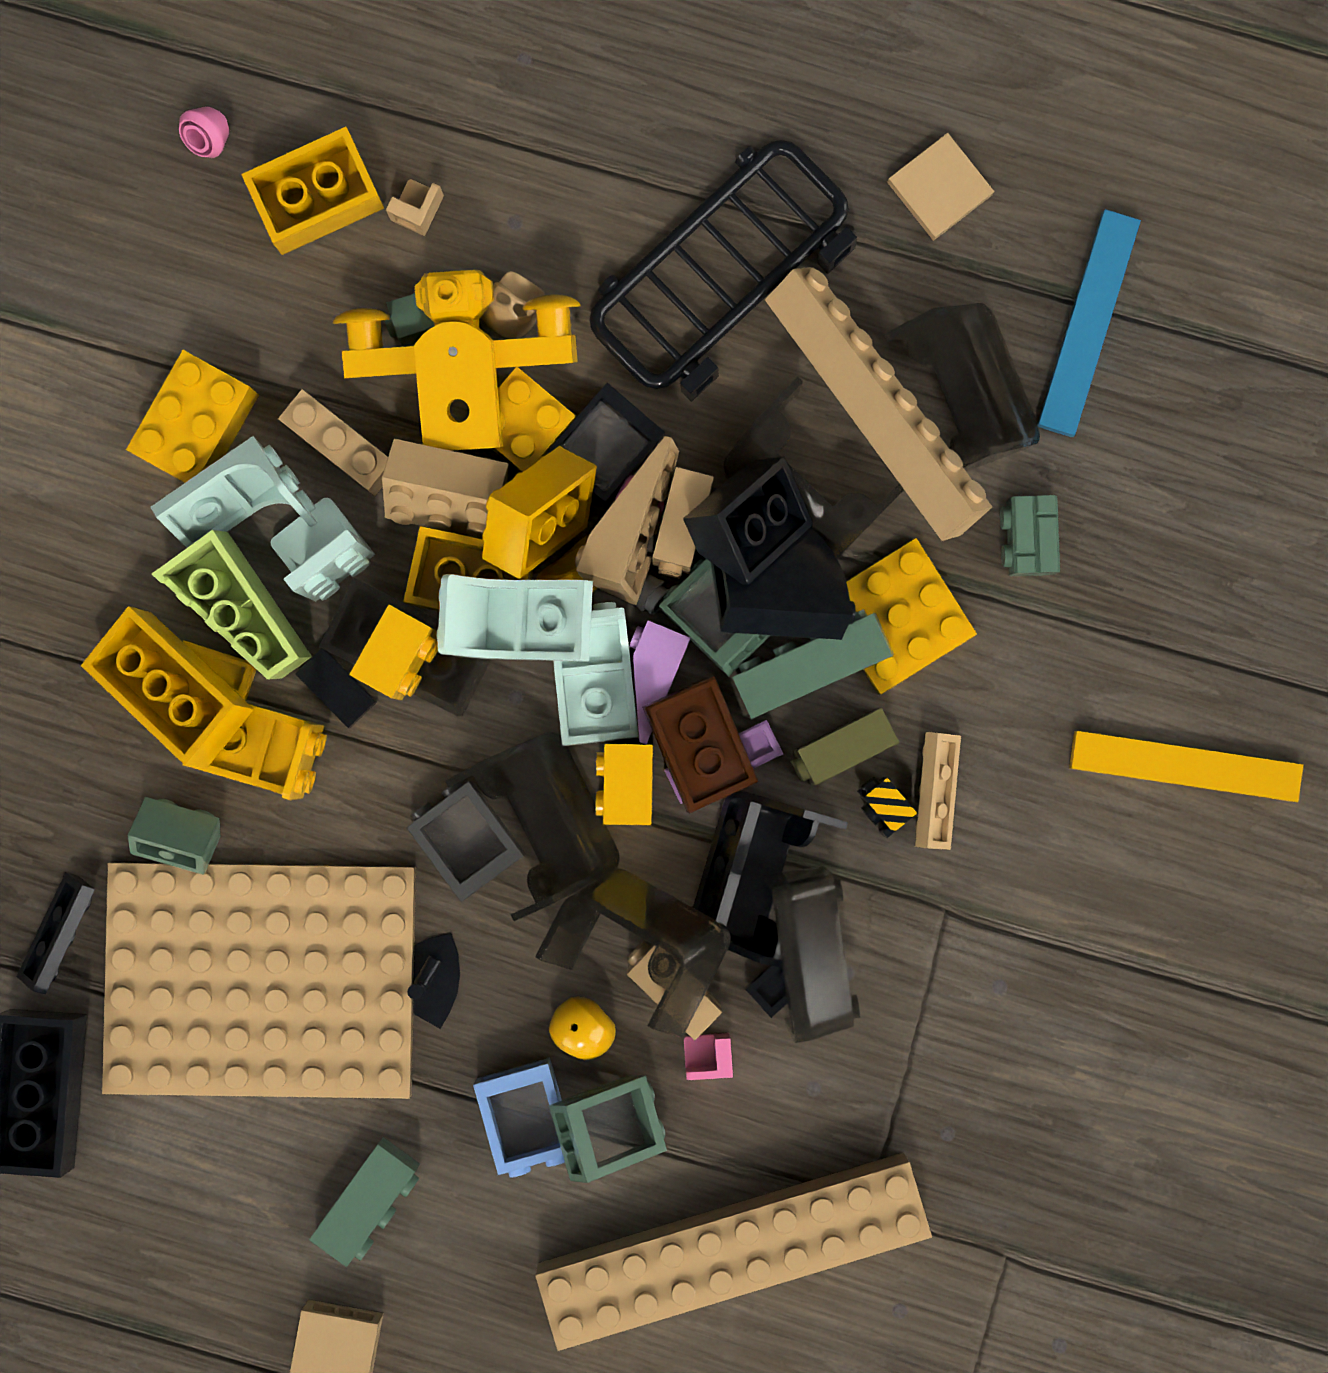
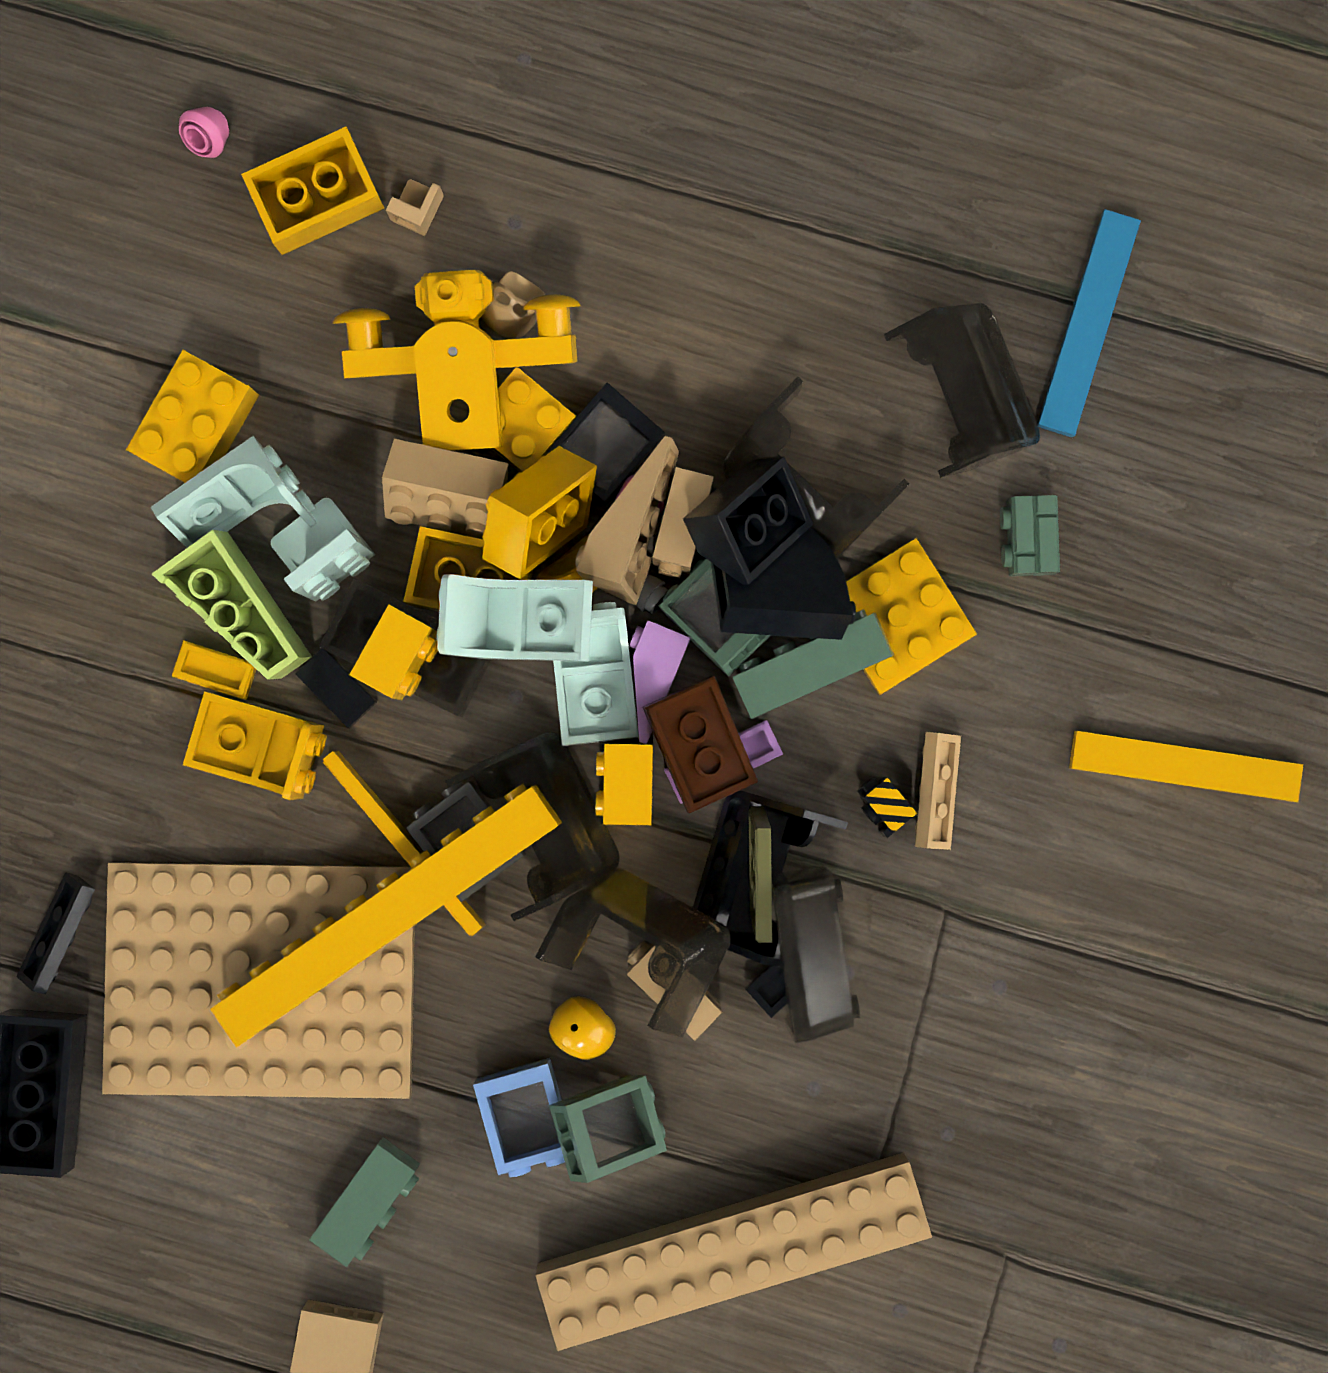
(167, 687): yellow brick -> none
(174, 835): sand green brick -> none
(335, 441): tan brick -> none
(386, 914): none -> yellow brick
(393, 831): none -> yellow tile
(407, 320): sand green brick -> none
(435, 979): black shield -> none
(699, 376): black bar -> none
(708, 1057): bright pink panel -> none
(760, 874): none -> olive tile
(844, 747): olive brick -> none
(878, 403): tan brick -> none
(940, 186): tan tile -> none

